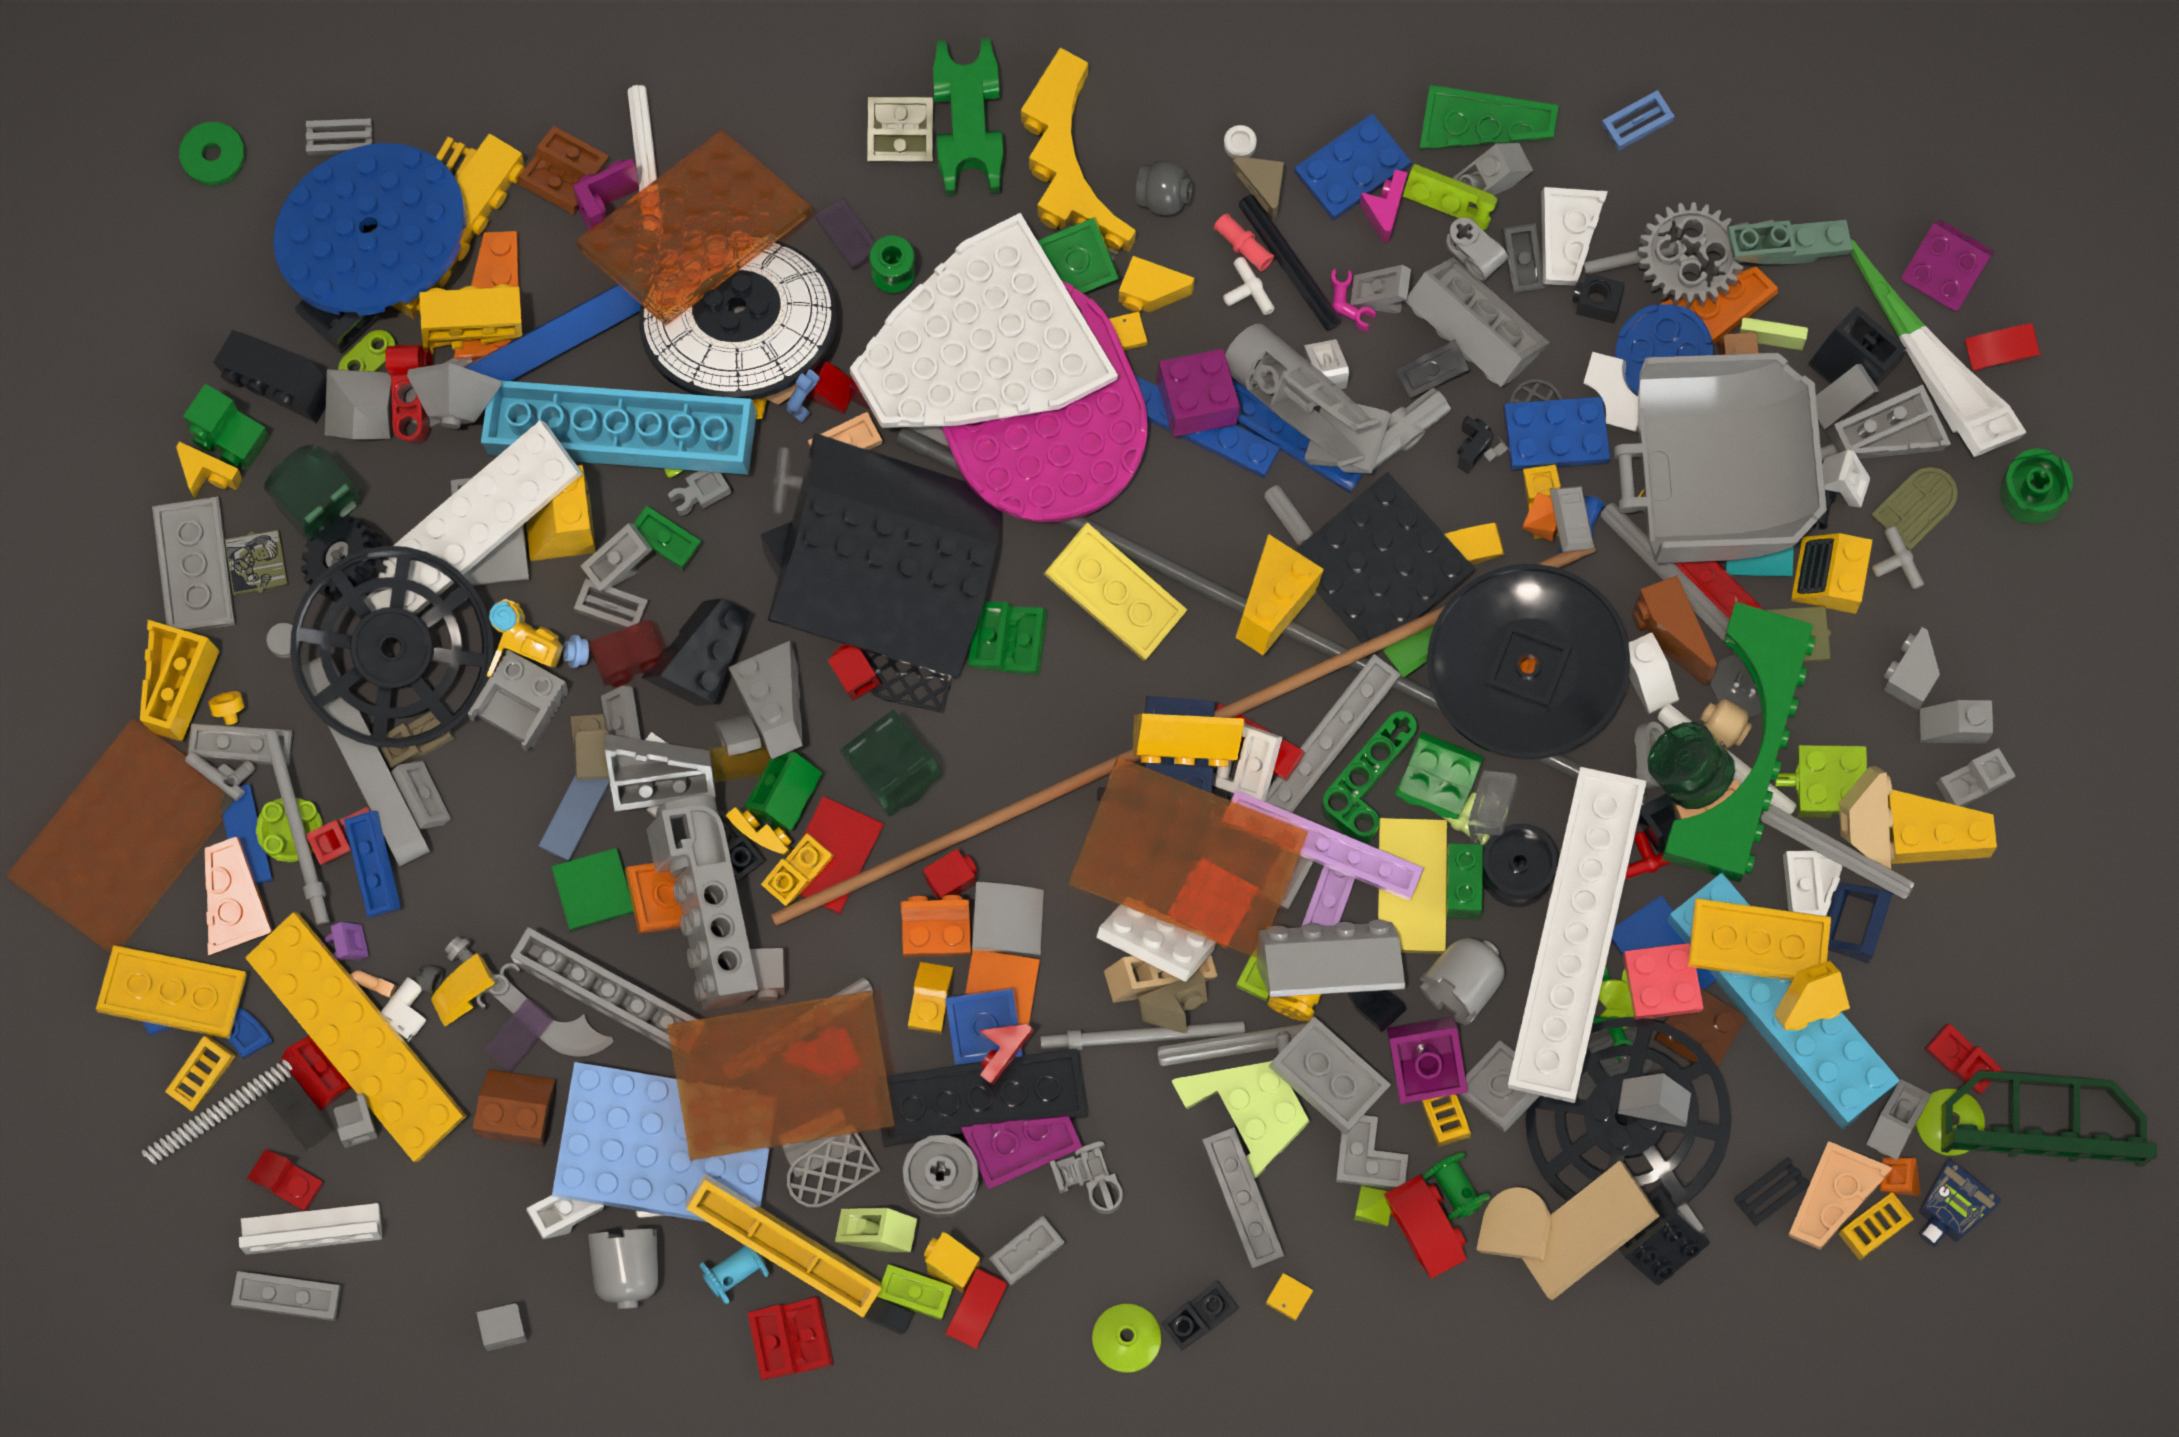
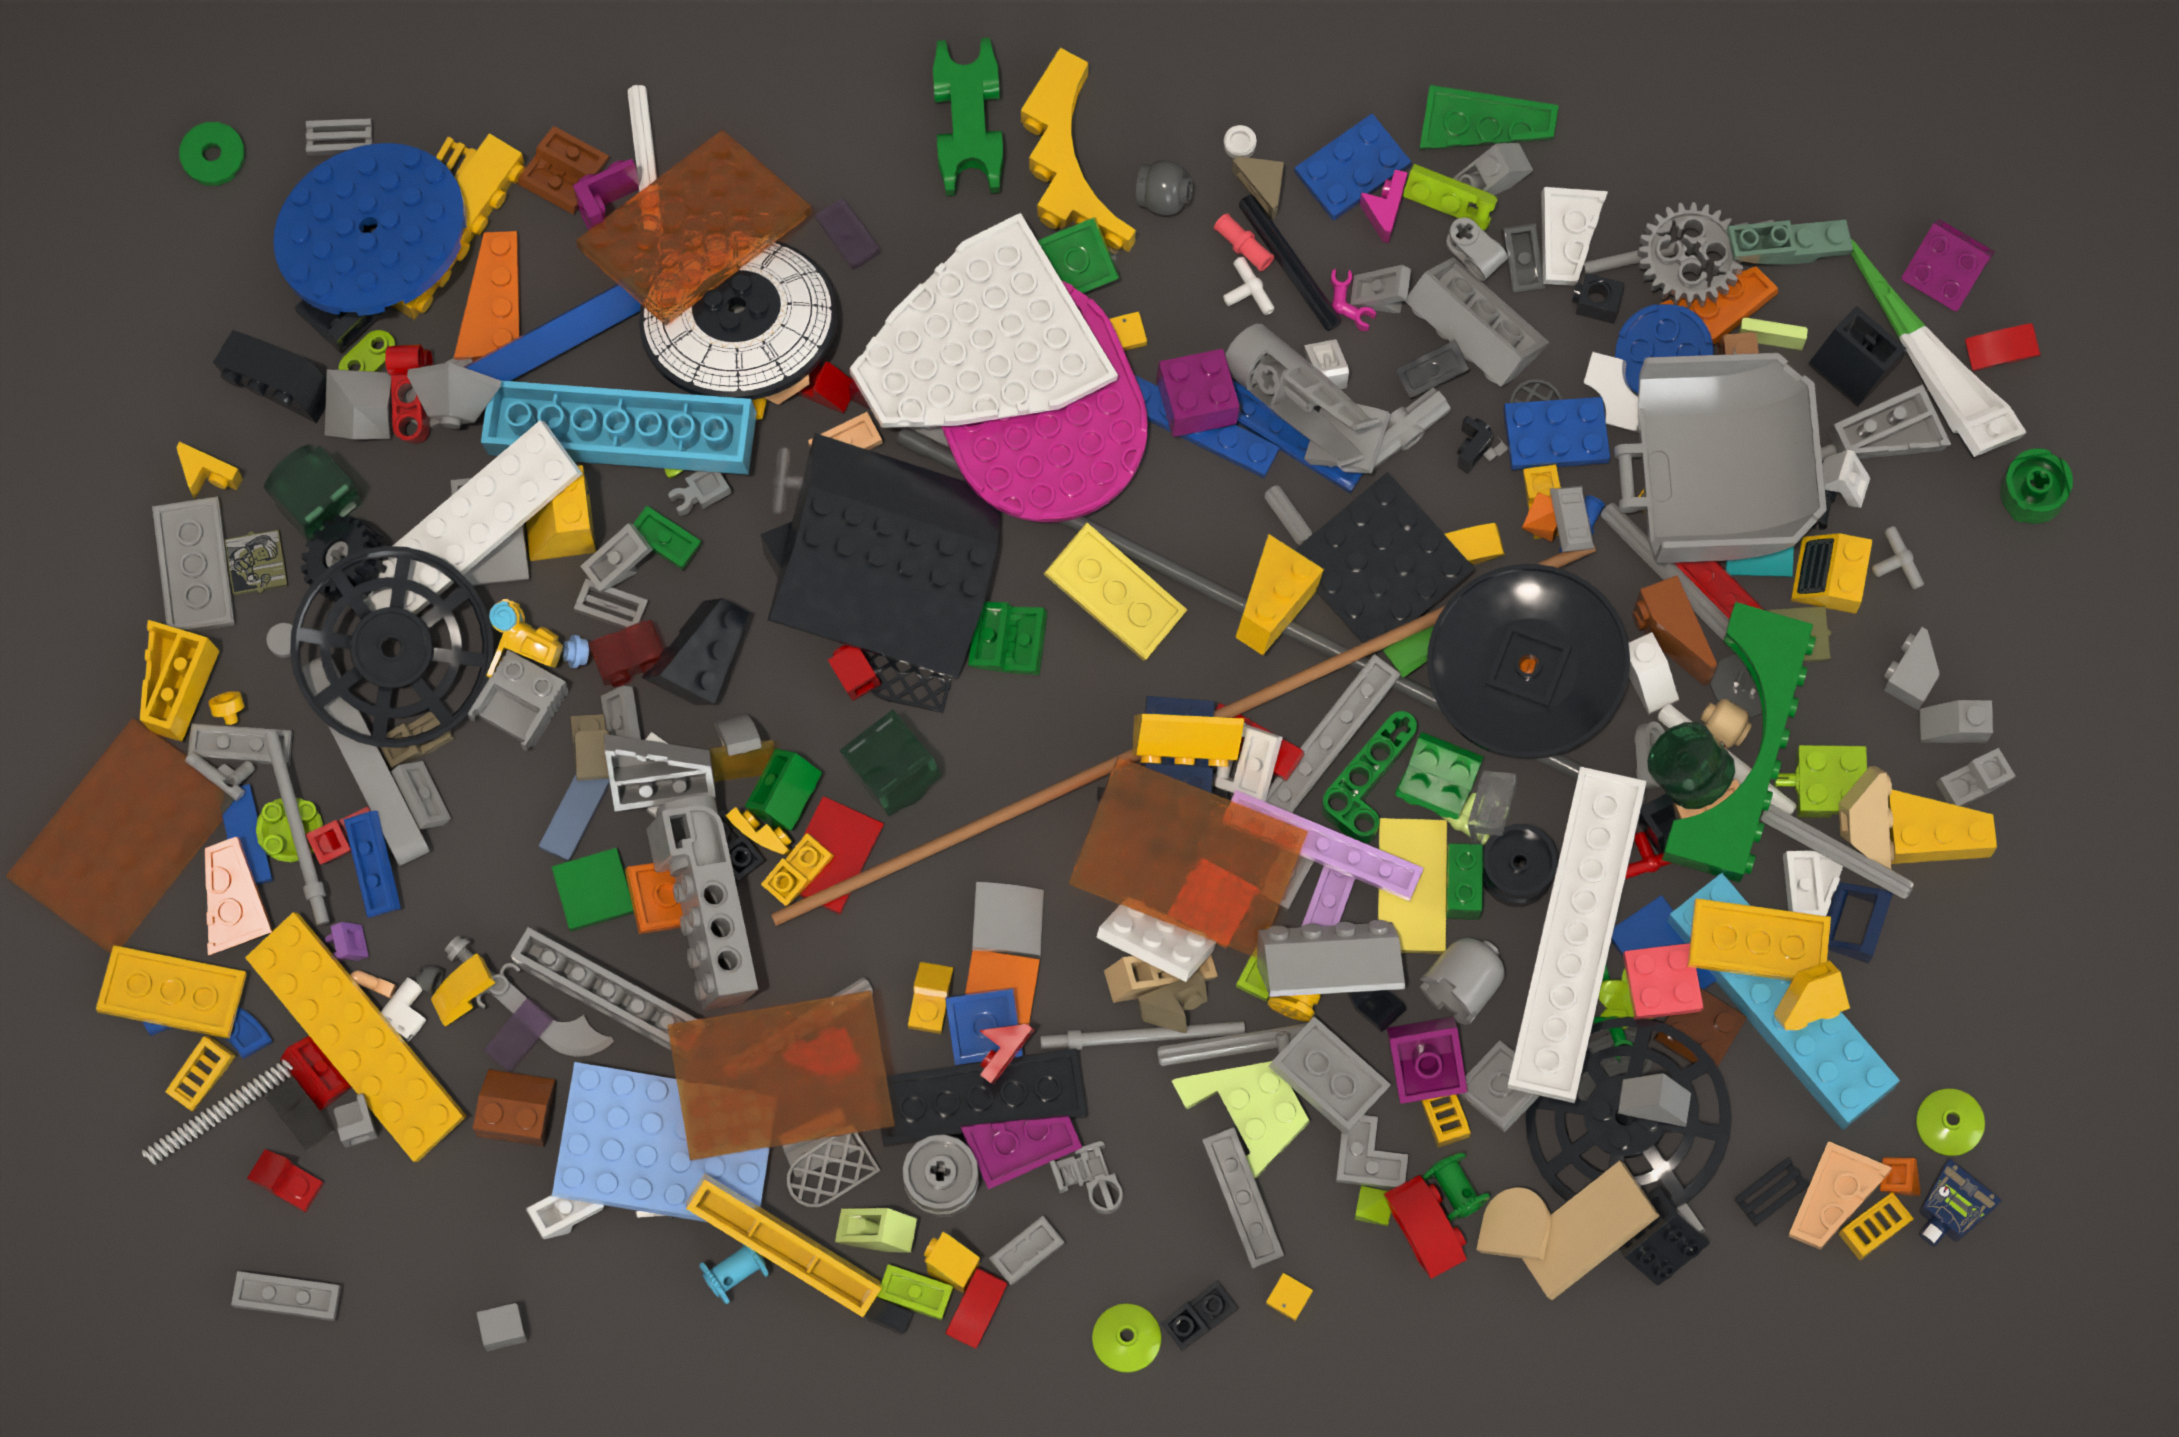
(220, 426): green brick -> none
(310, 1229): white fence -> none
(469, 315): yellow wedge -> none
(624, 1266): light grey cylinder -> none
(769, 973): light grey brick -> none
(771, 697): light grey wedge -> none
(790, 1338): red slope -> none
(804, 384): medium blue arm -> none
(892, 264): green hose -> none
(900, 129): slope -> none
(935, 926): orange bracket -> none
(950, 874): red brick -> none
(1152, 286): yellow slope -> none
(1614, 134): medium blue tile -> none
(1844, 396): light grey tile -> none
(1898, 1119): light grey slope -> none
(1918, 504): olive window -> none
(1960, 1056): red slope -> none
(2035, 1141): dark green plate -> none

